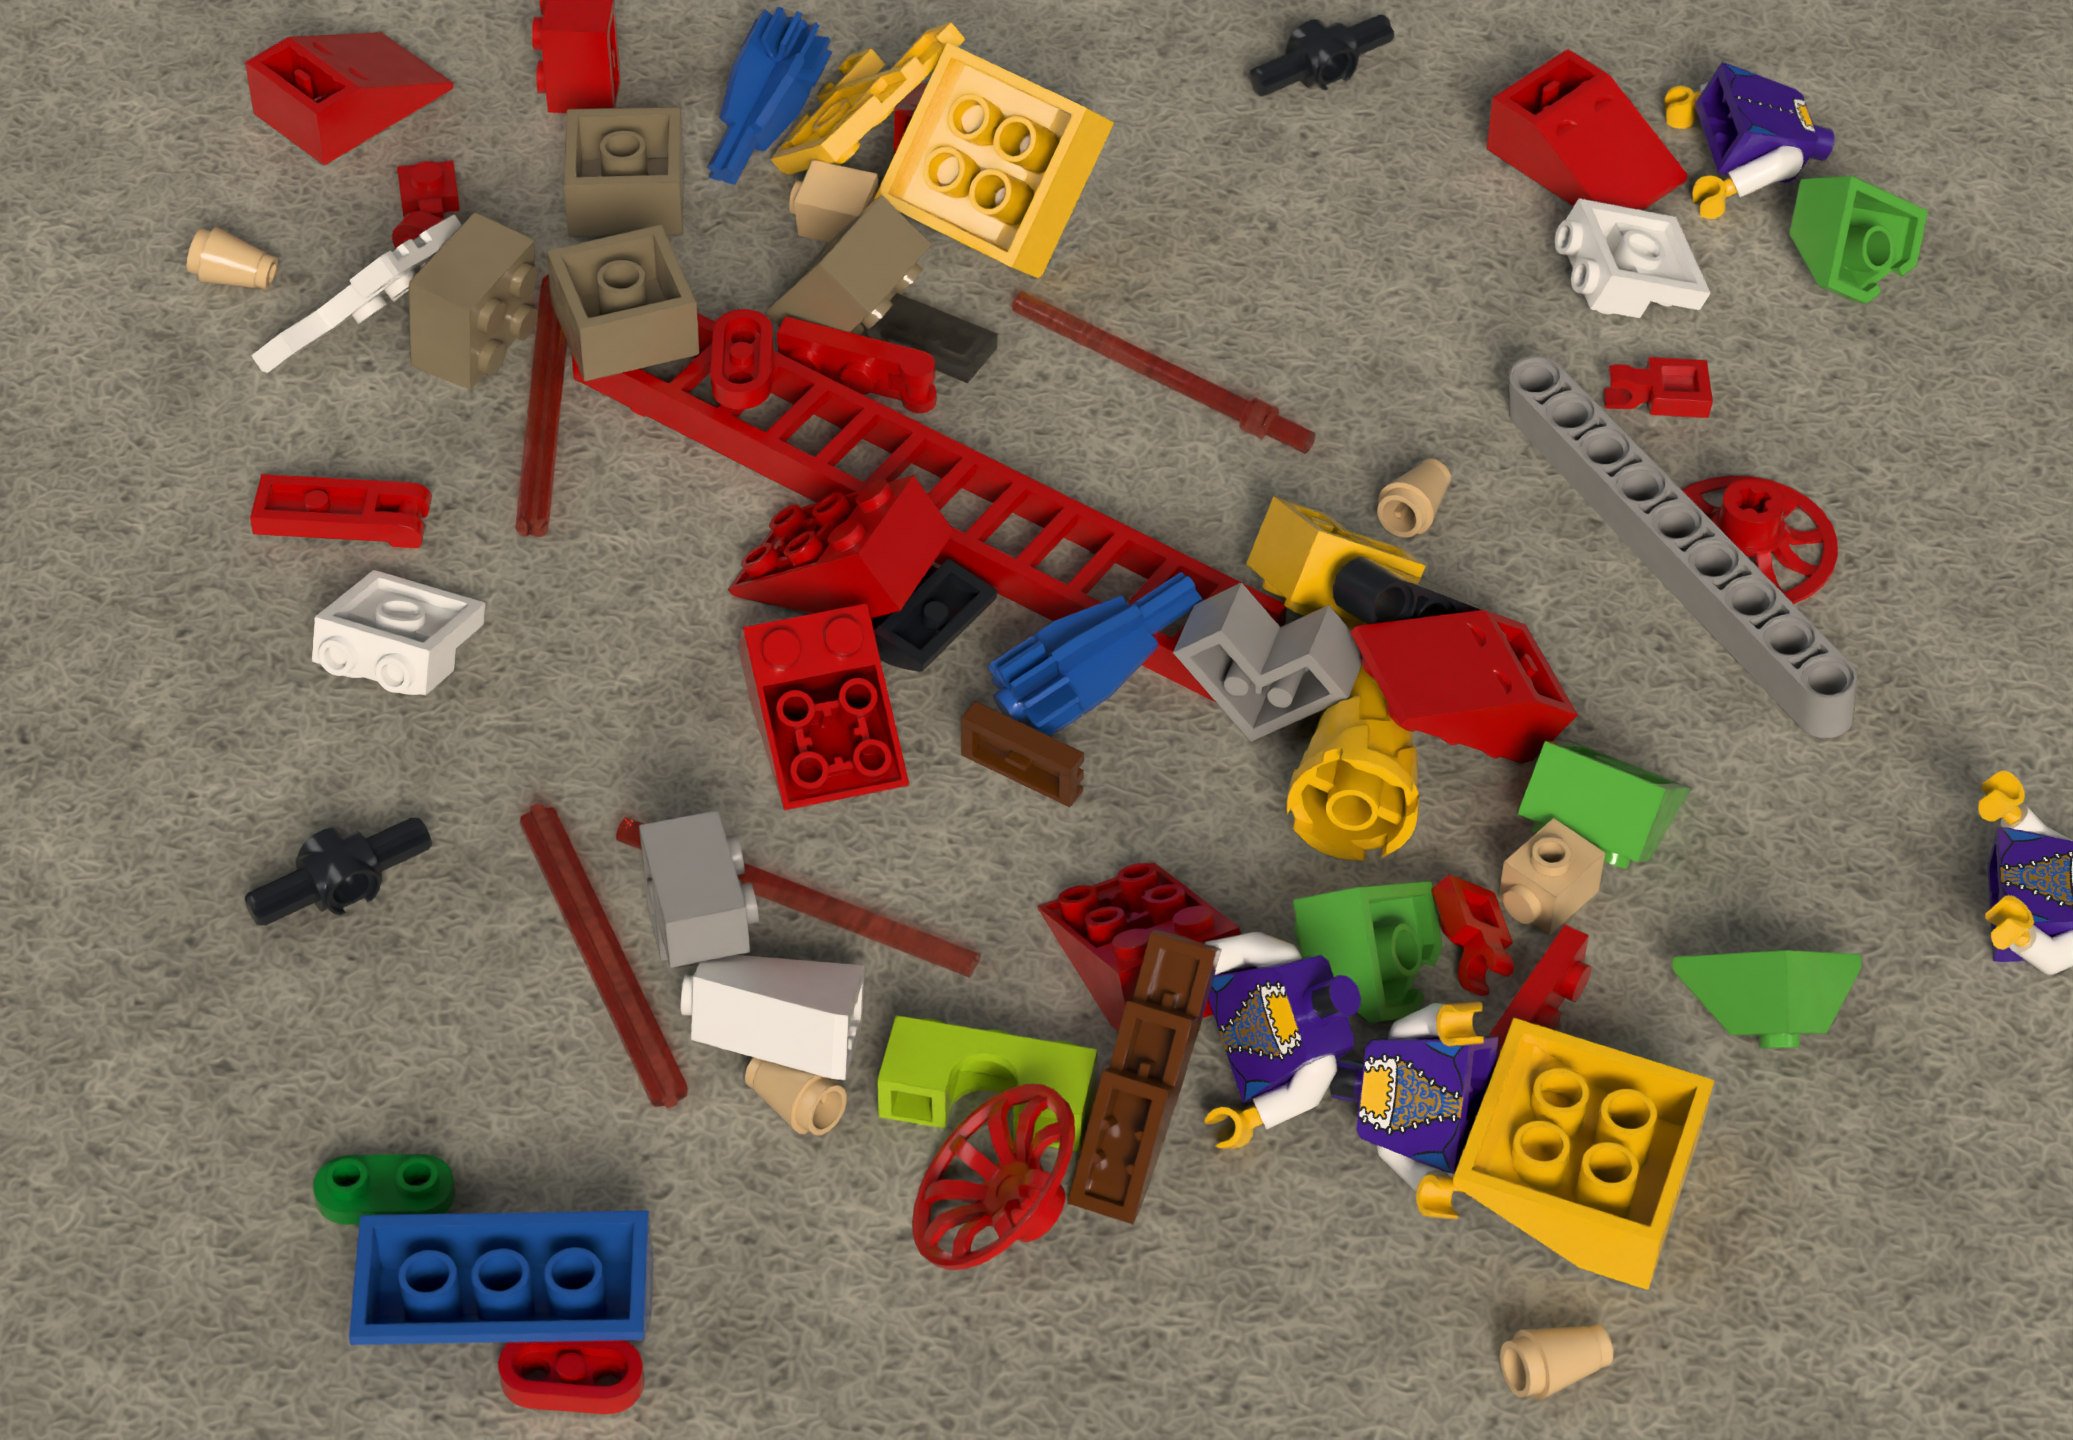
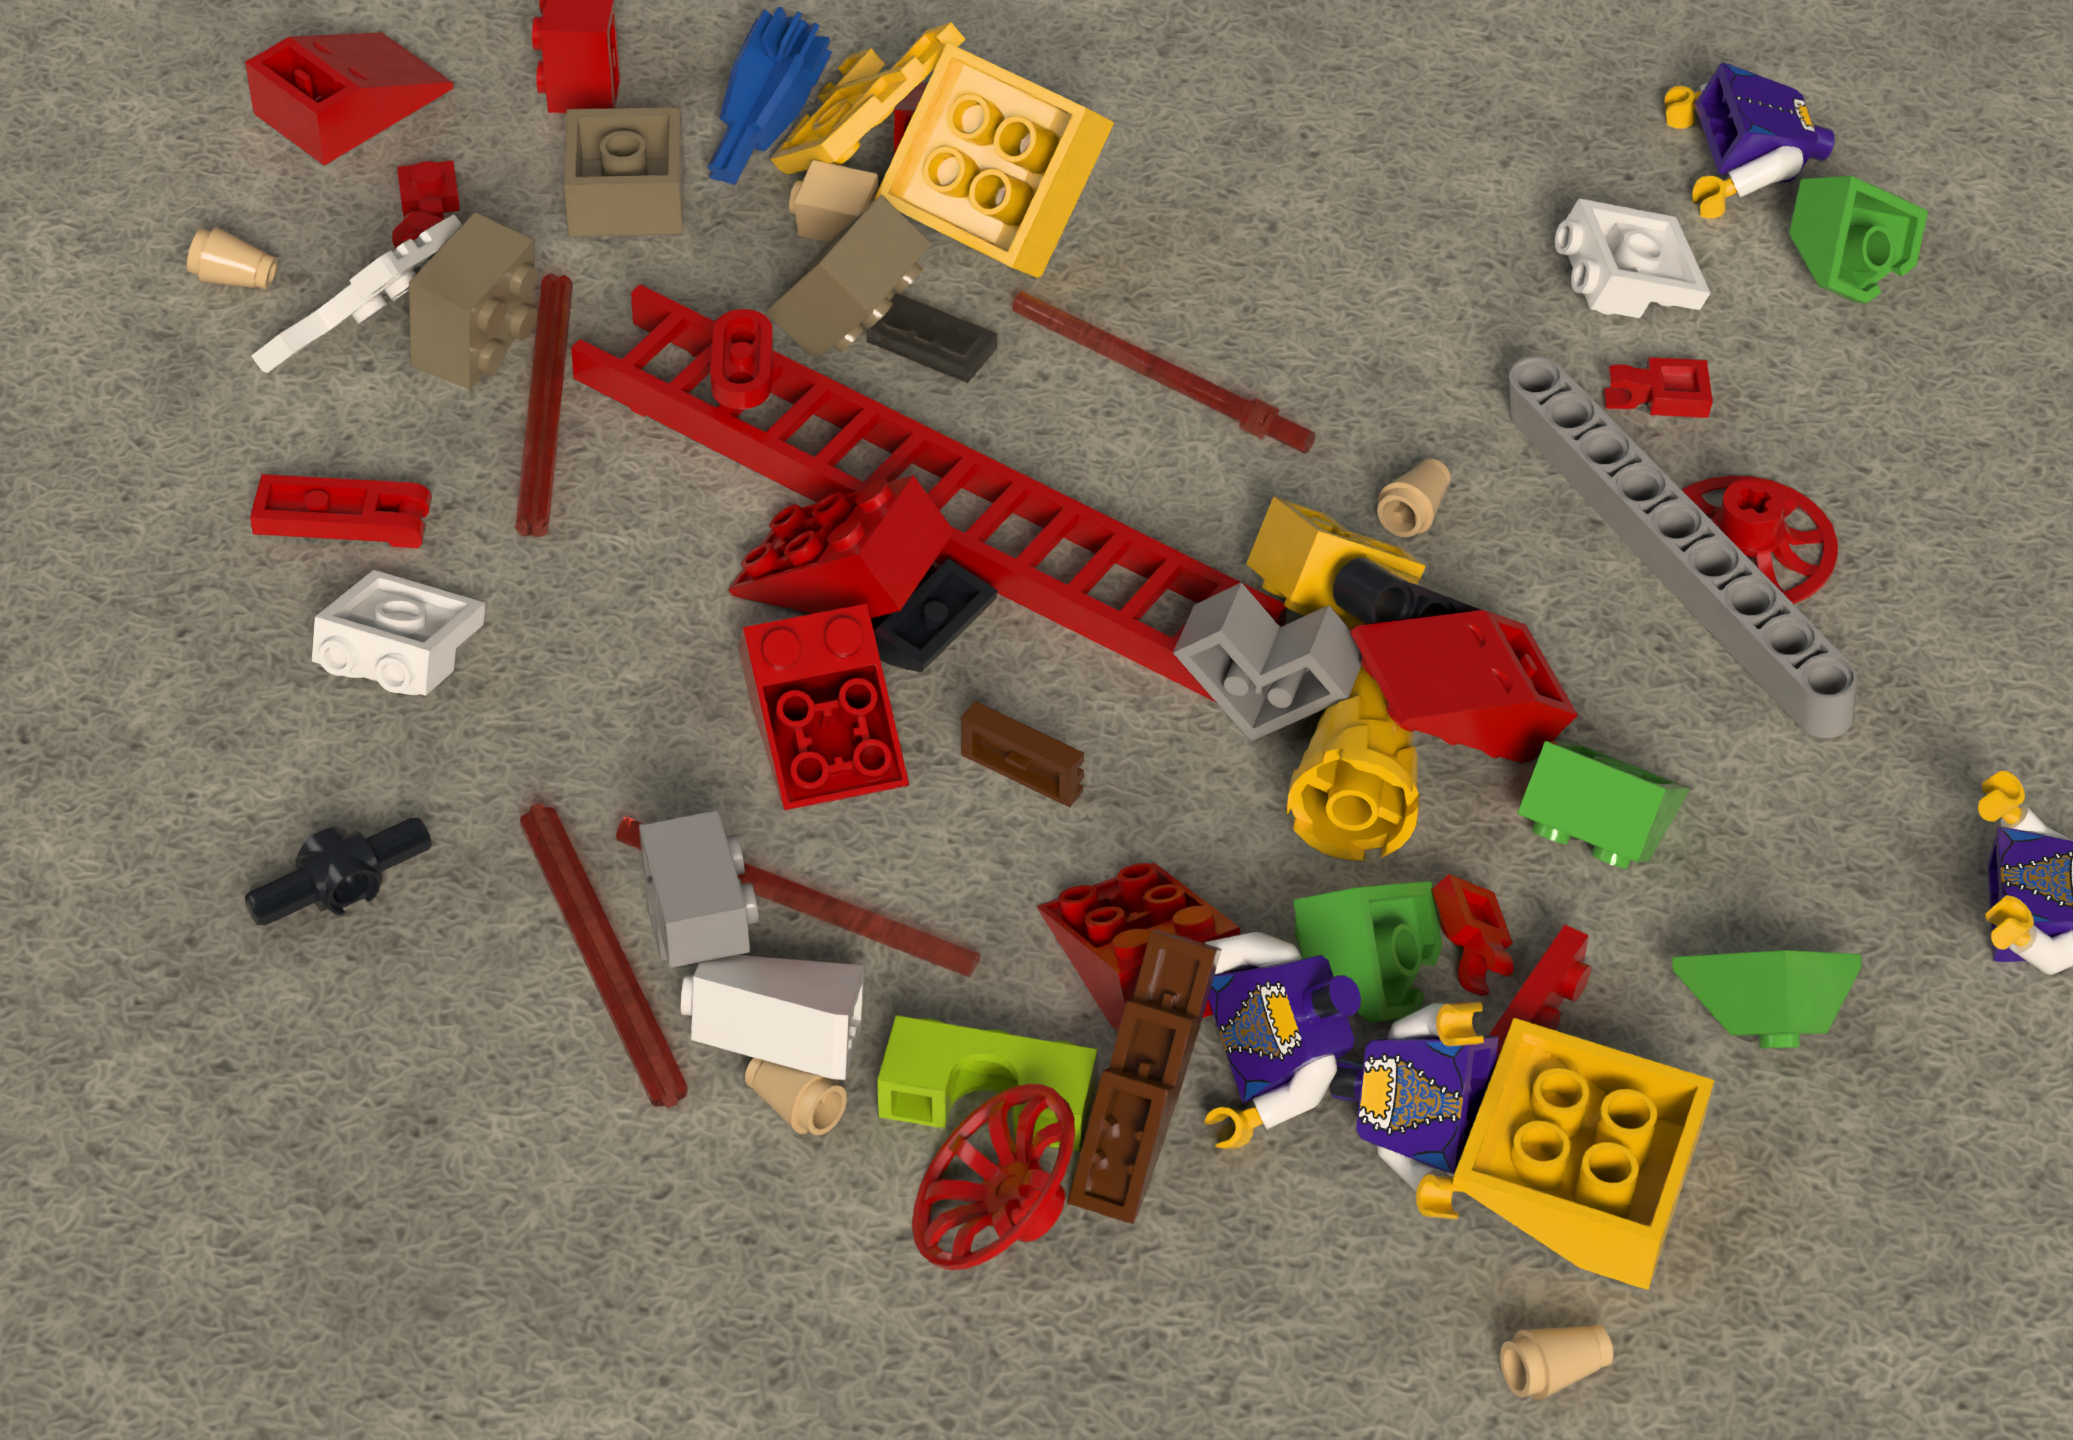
(382, 1186): green plate -> none
(502, 1278): blue slope -> none
(572, 1375): red plate -> none
(623, 302): dark tan brick -> none
(862, 362): red plate -> none
(1085, 656): blue piece -> none
(1321, 54): black axle -> none
(1550, 877): tan brick -> none
(1581, 136): red slope -> none

